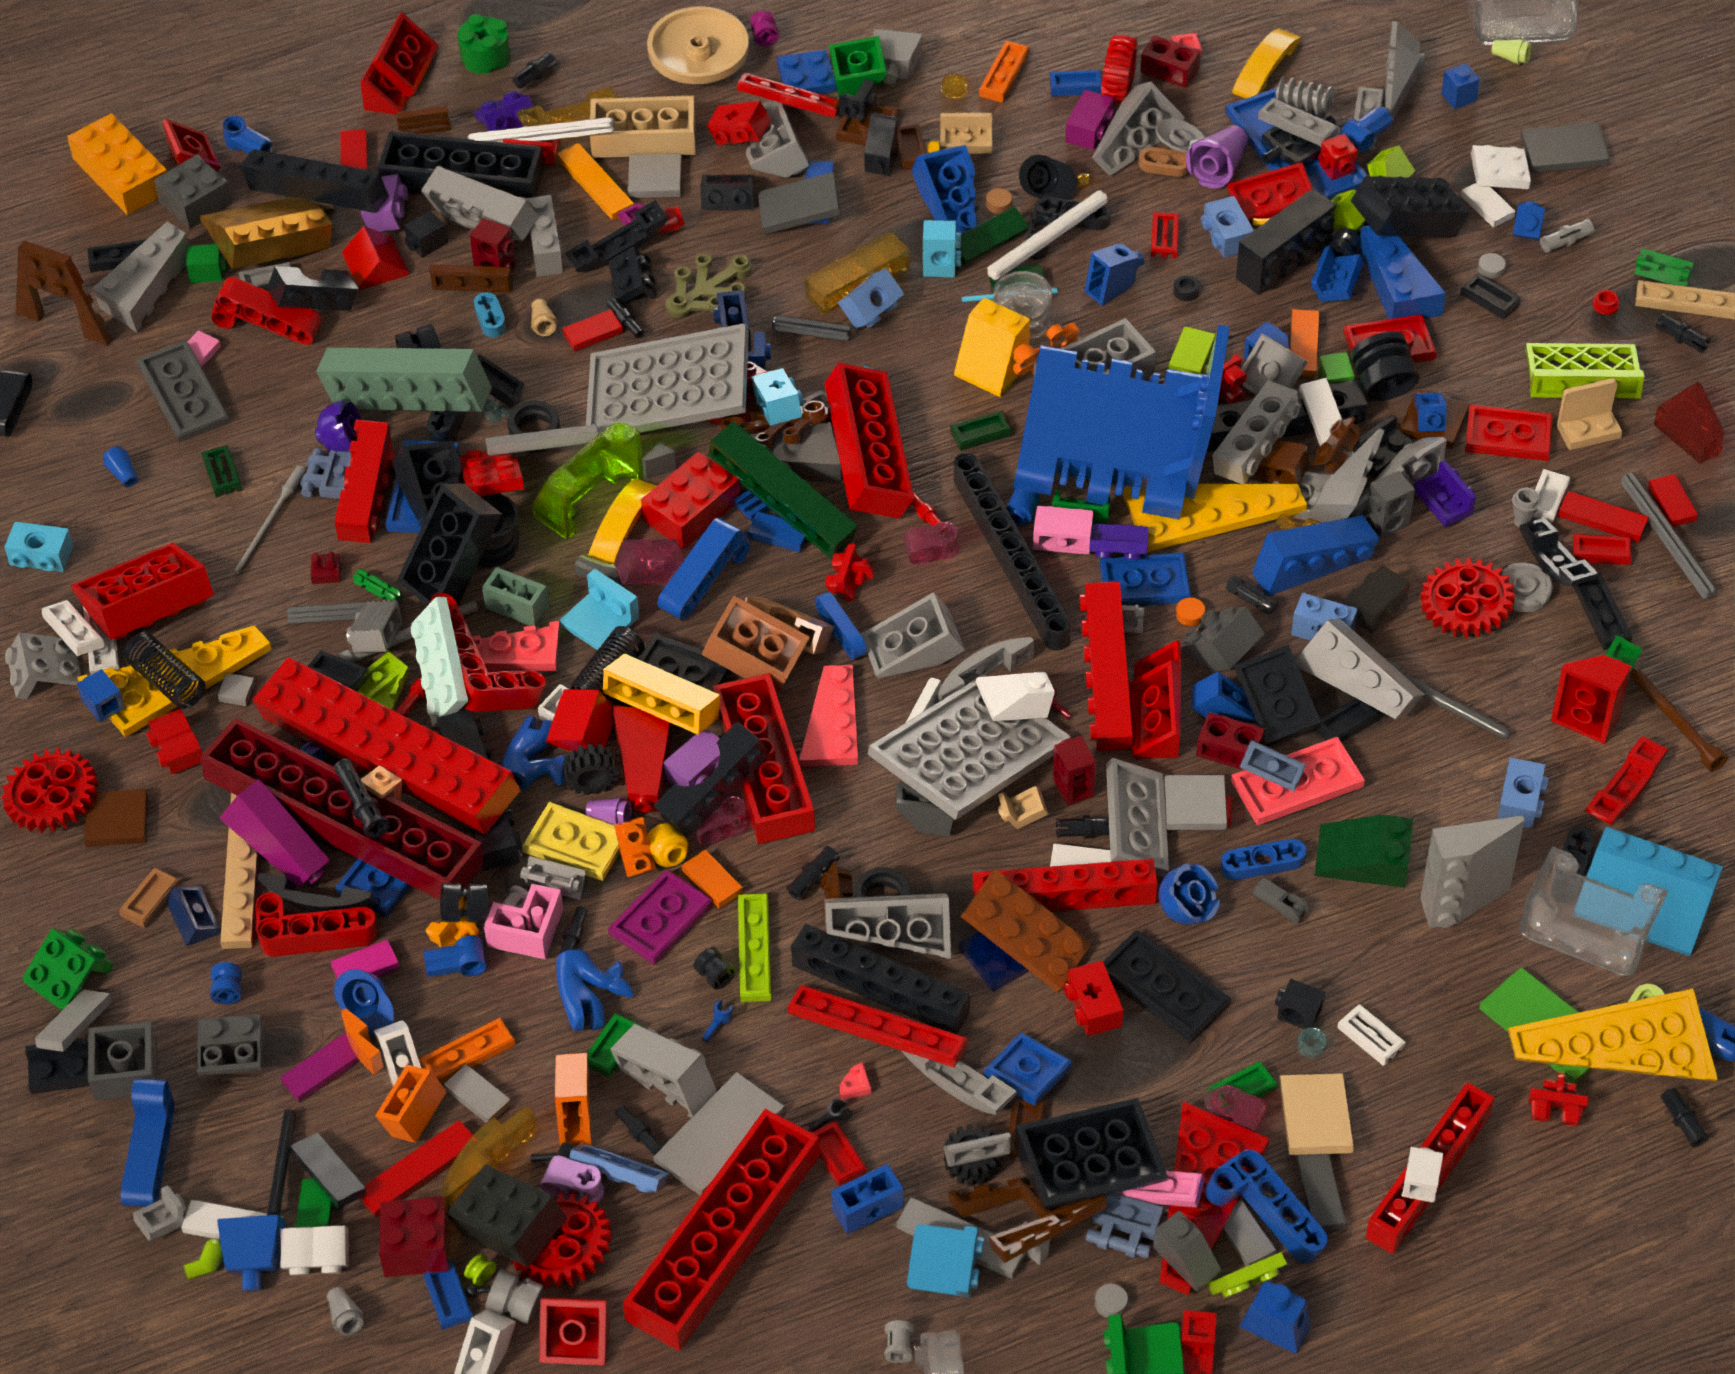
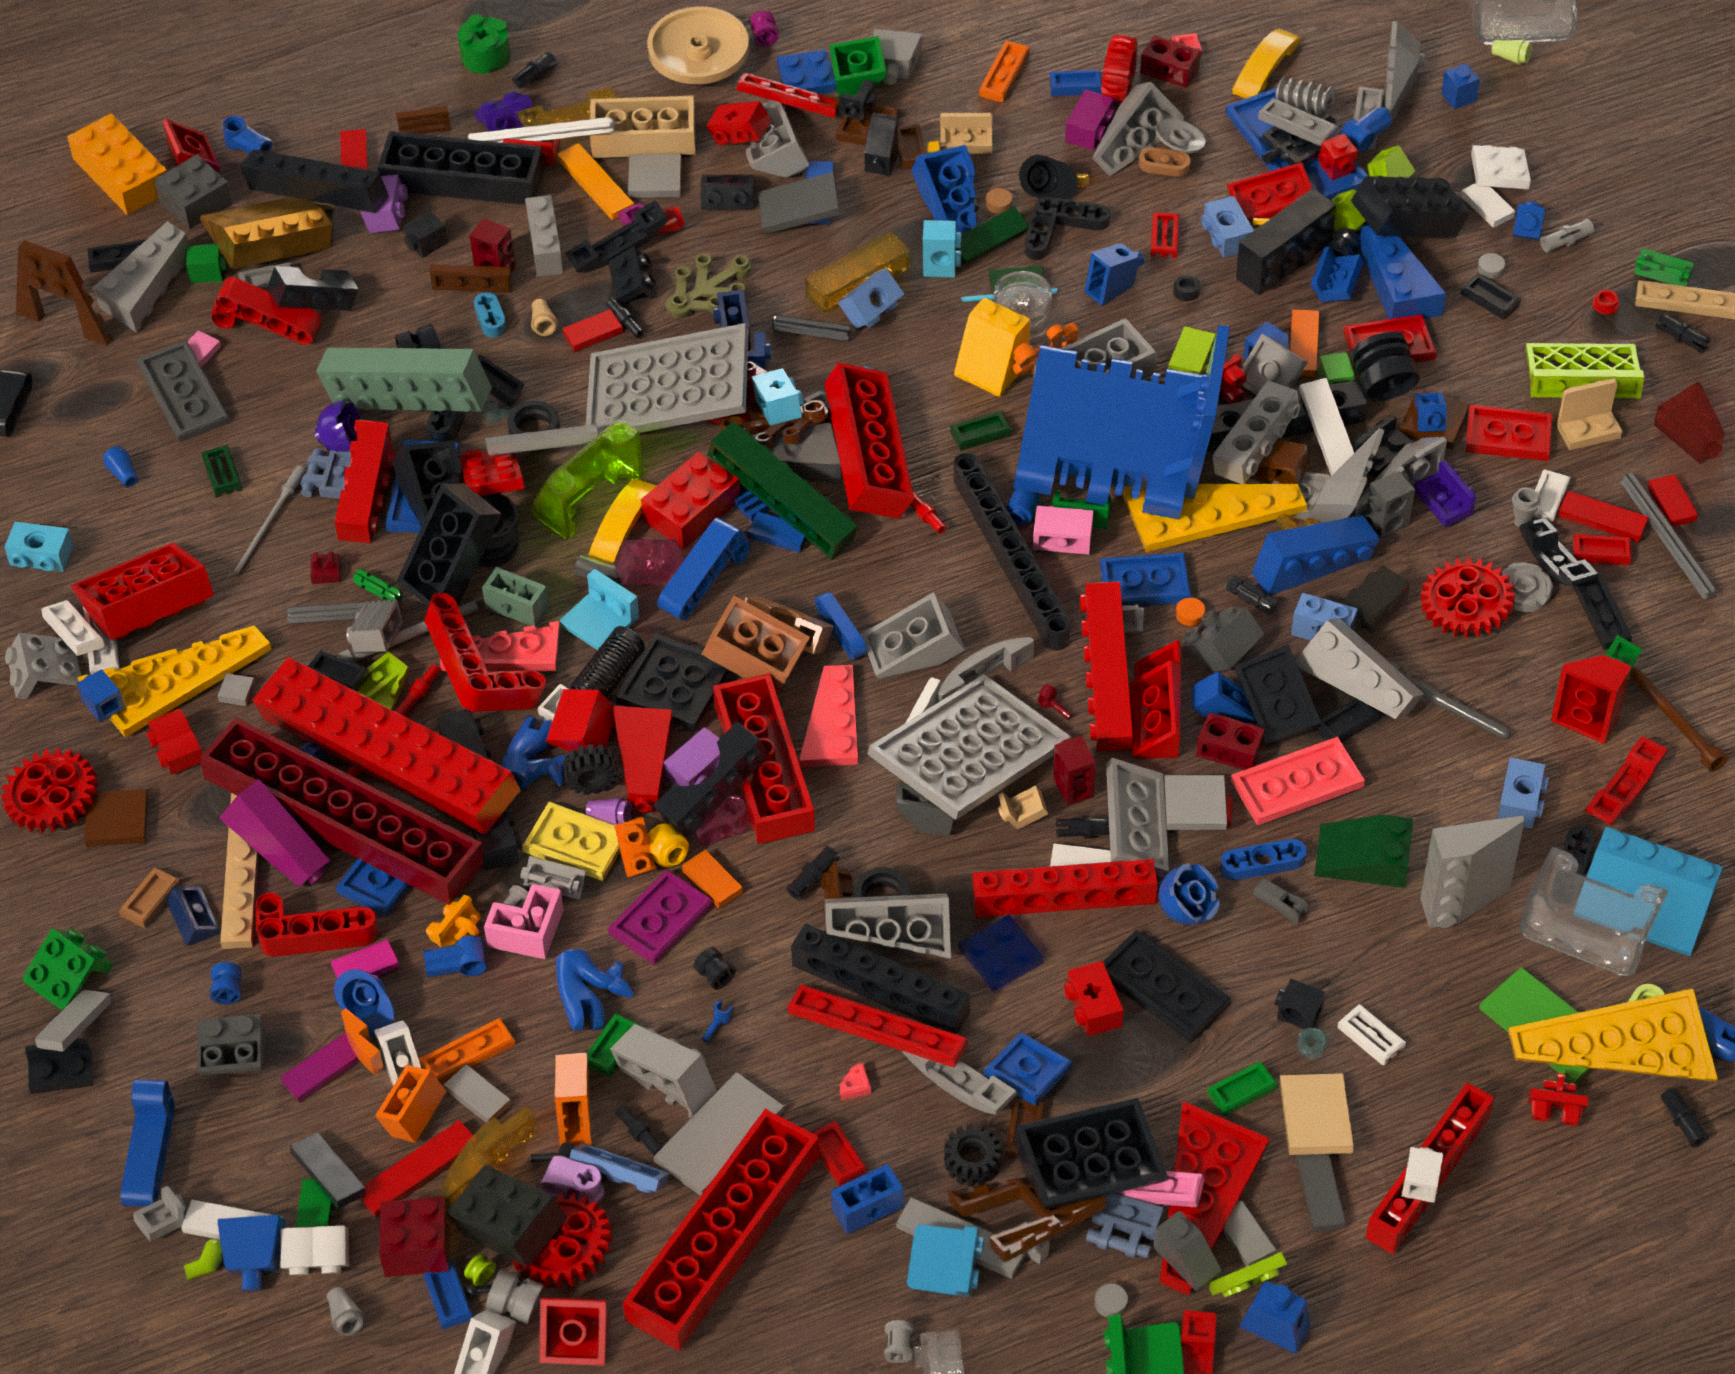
(119, 1057): dark grey brick -> none
(144, 658): black piece -> none
(281, 1163): black bar -> none
(315, 903): black slope -> none
(365, 807): black pin -> none
(373, 258): red slope -> none
(383, 783): light nougat bracket -> none
(397, 67): red slope -> none
(439, 660): light aqua plate -> none
(468, 201): light grey wedge -> none
(474, 902): black wheel -> none
(574, 931): black bar -> none
(658, 461): dark grey slope -> none
(661, 694): yellow brick -> none
(754, 947): lime tile -> none
(835, 1111): black hand -> none
(852, 572): red hips -> none
(929, 544): clear pink piece -> none
(954, 85): clear yellow tile -> none
(977, 1149): light grey slope -> none
(1017, 695): white slope -> none
(1025, 930): dark orange plate -> none
(1047, 235): white axle -> none
(1122, 539): dark purple bracket -> none
(1217, 156): medium lavender cone -> none
(1239, 1109): clear pink piece -> none
(1269, 1209): blue beam -> none
(1272, 765): sand blue slope -> none
(1343, 435): reddish brown hinge -> none
(1564, 147): dark grey tile -> none

